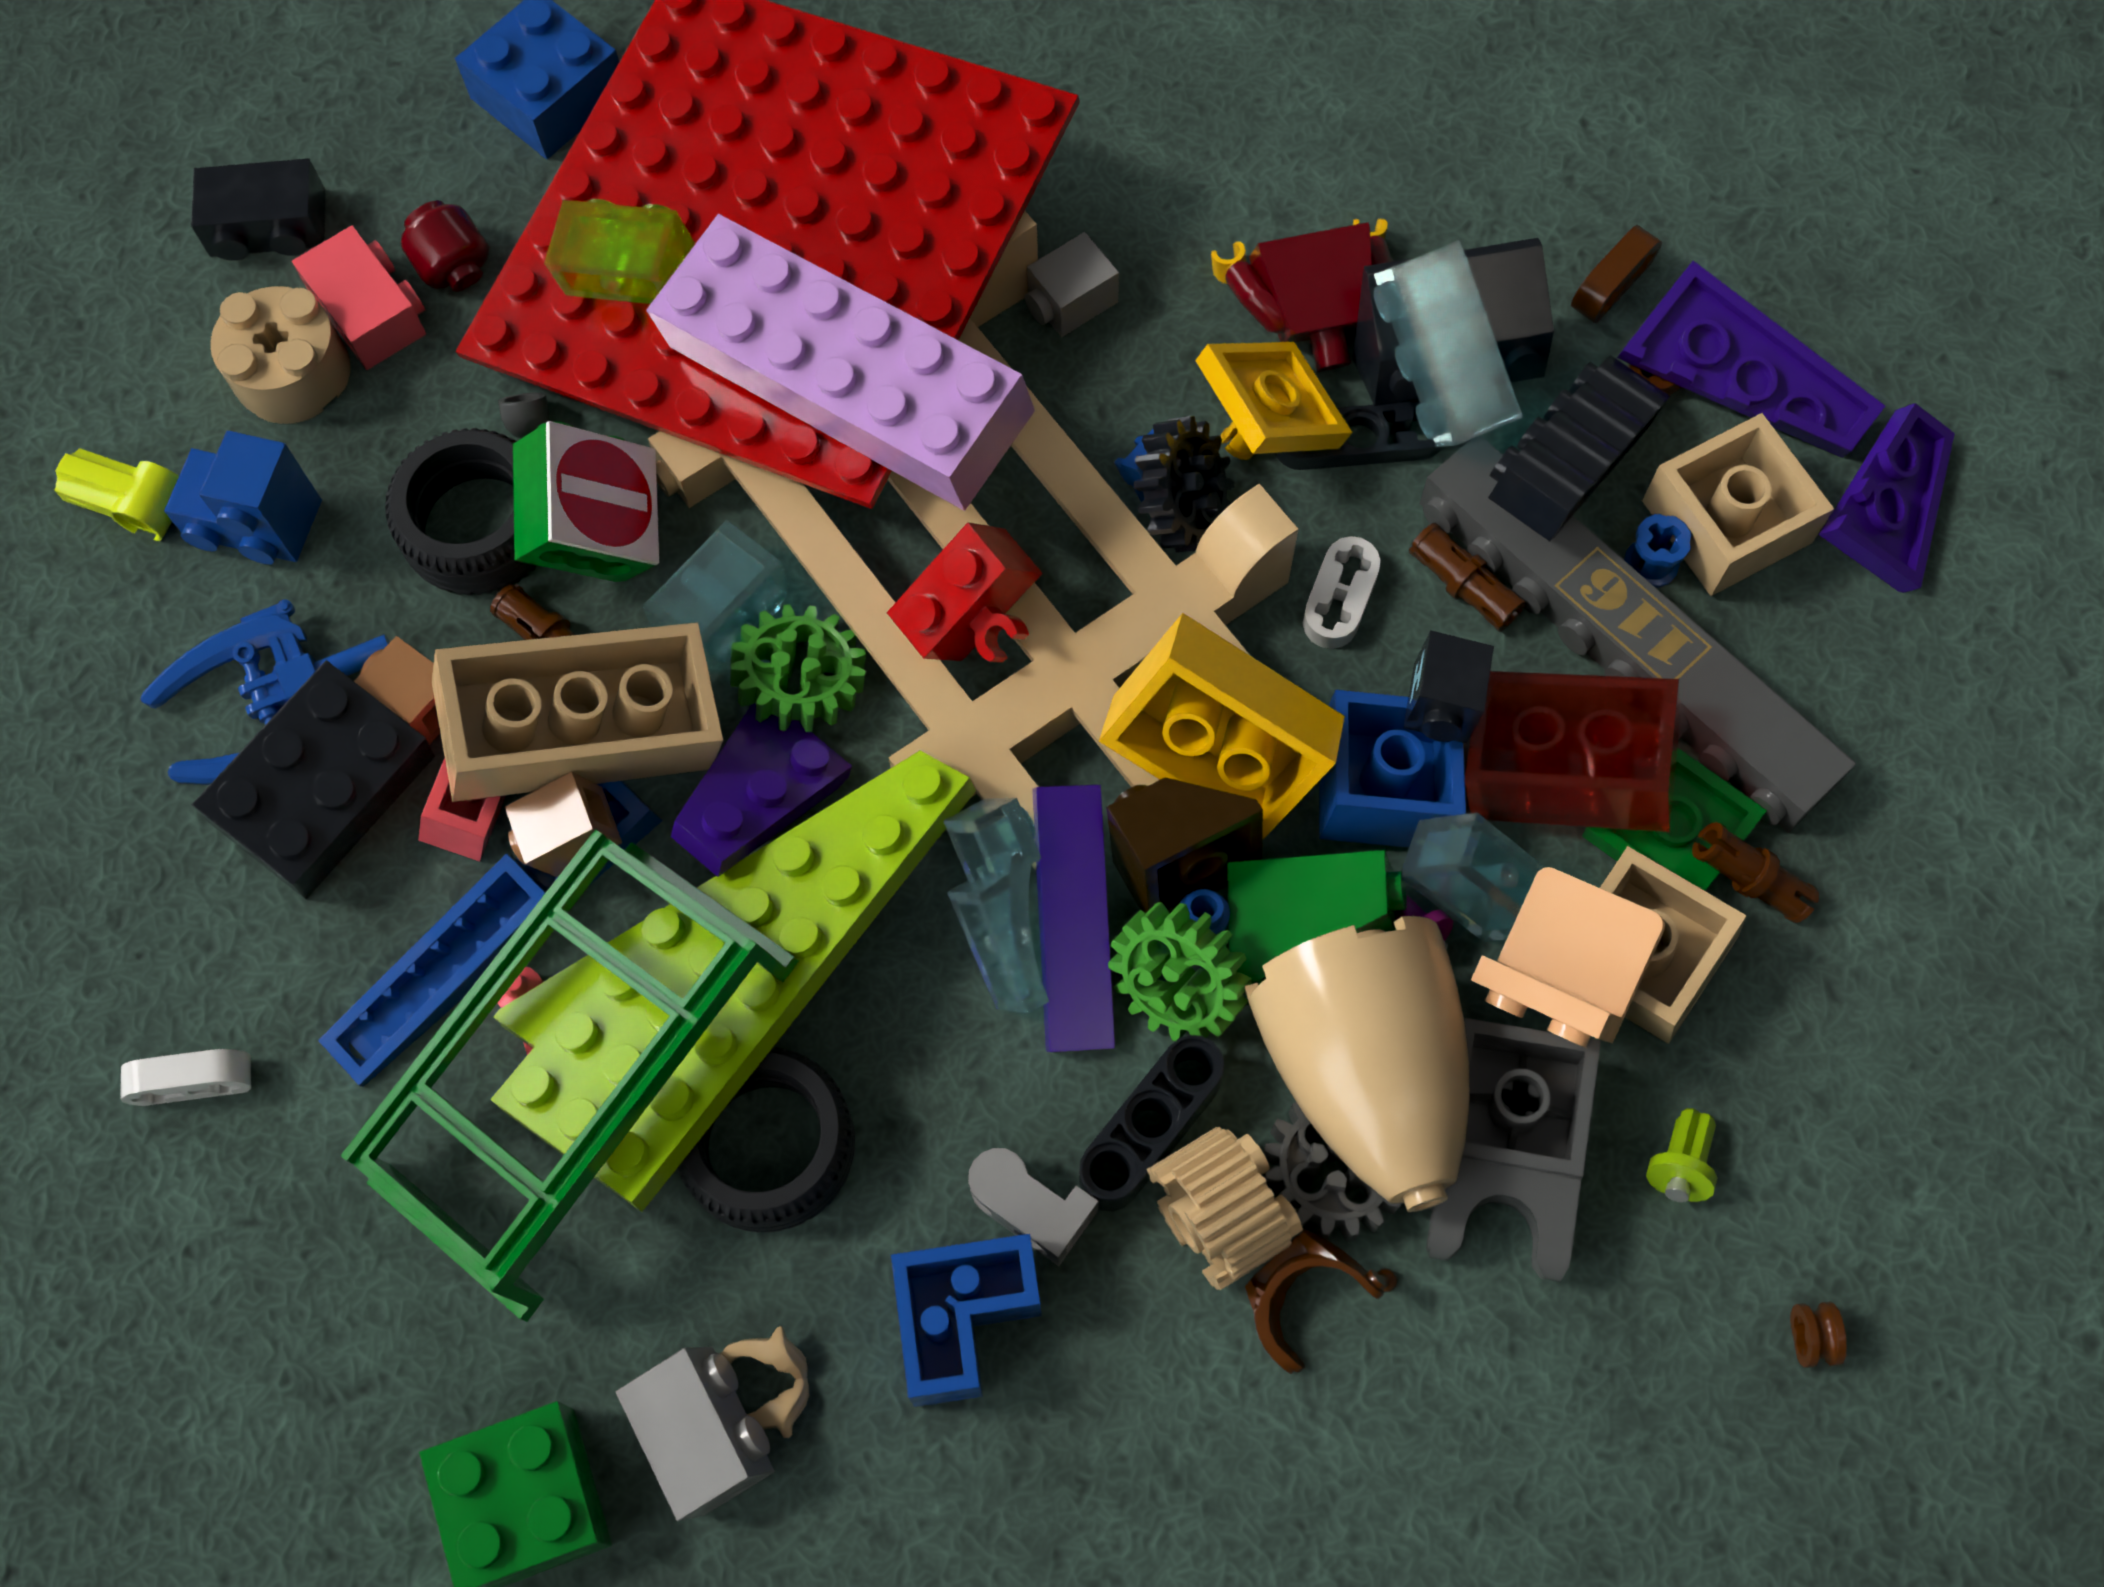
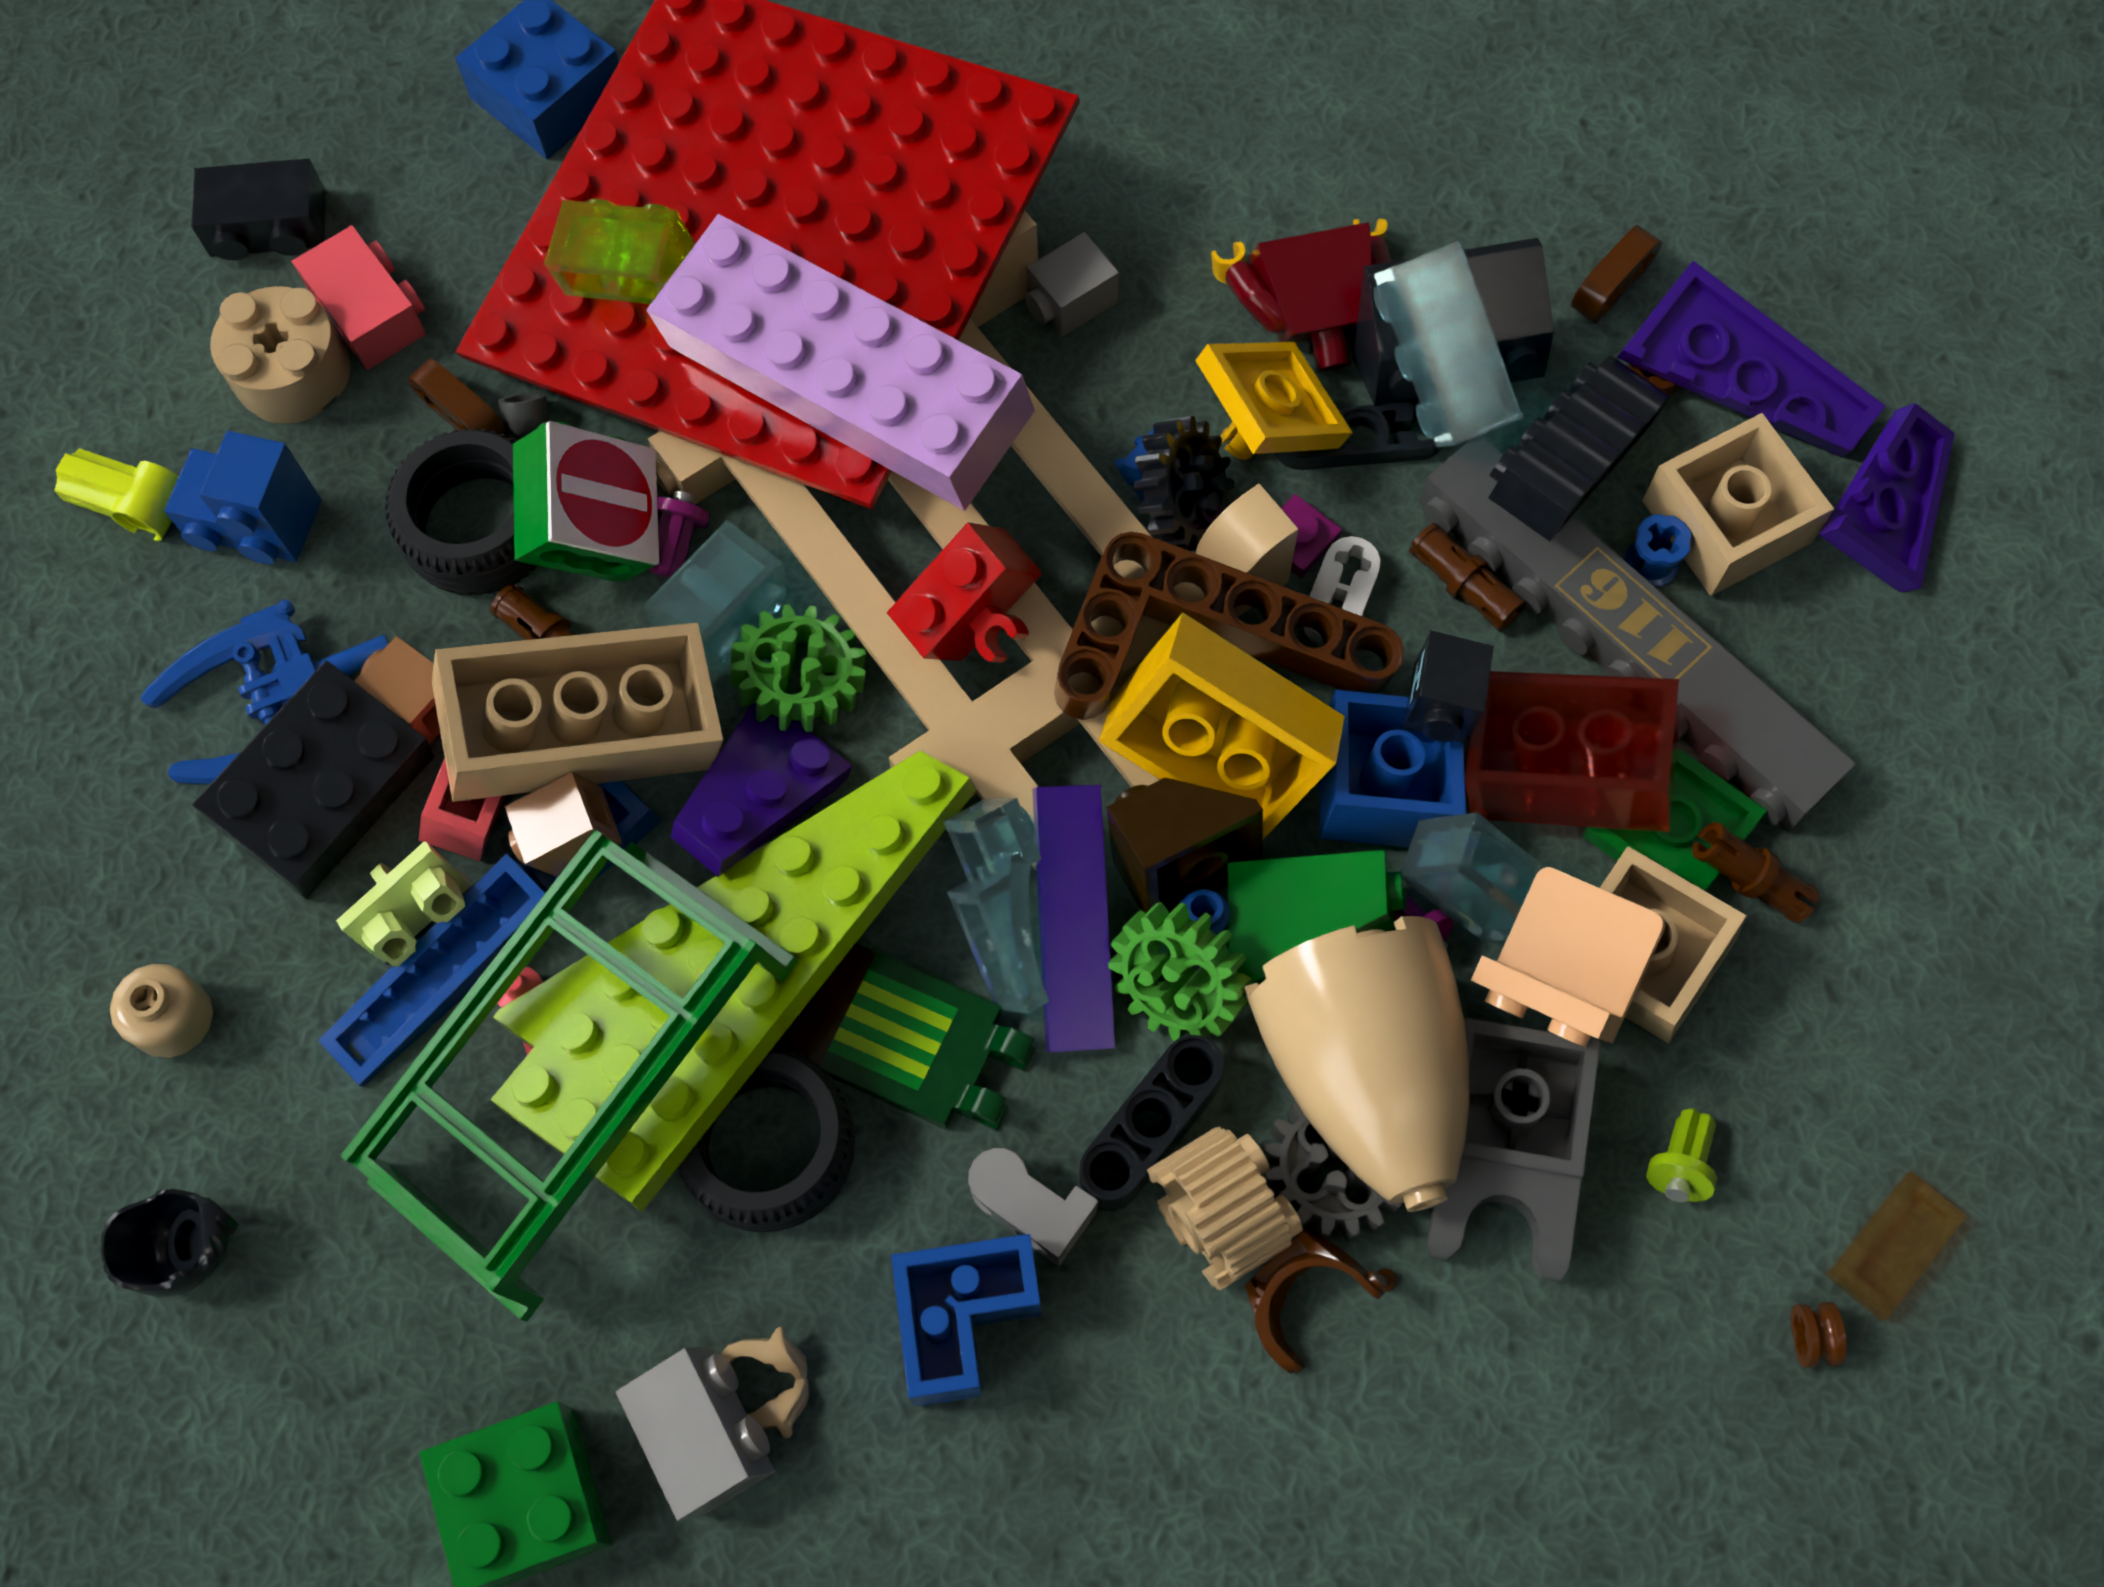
(161, 1010): none -> tan head
(165, 1242): none -> black hair
(185, 1077): white beam -> none
(404, 903): none -> yellowish green hips
(444, 246): dark red head -> none
(453, 399): none -> reddish brown beam
(675, 530): none -> magenta piece
(907, 1039): none -> tile
(1223, 591): none -> reddish brown beam
(1314, 534): none -> magenta plate
(1895, 1245): none -> clear orange tile

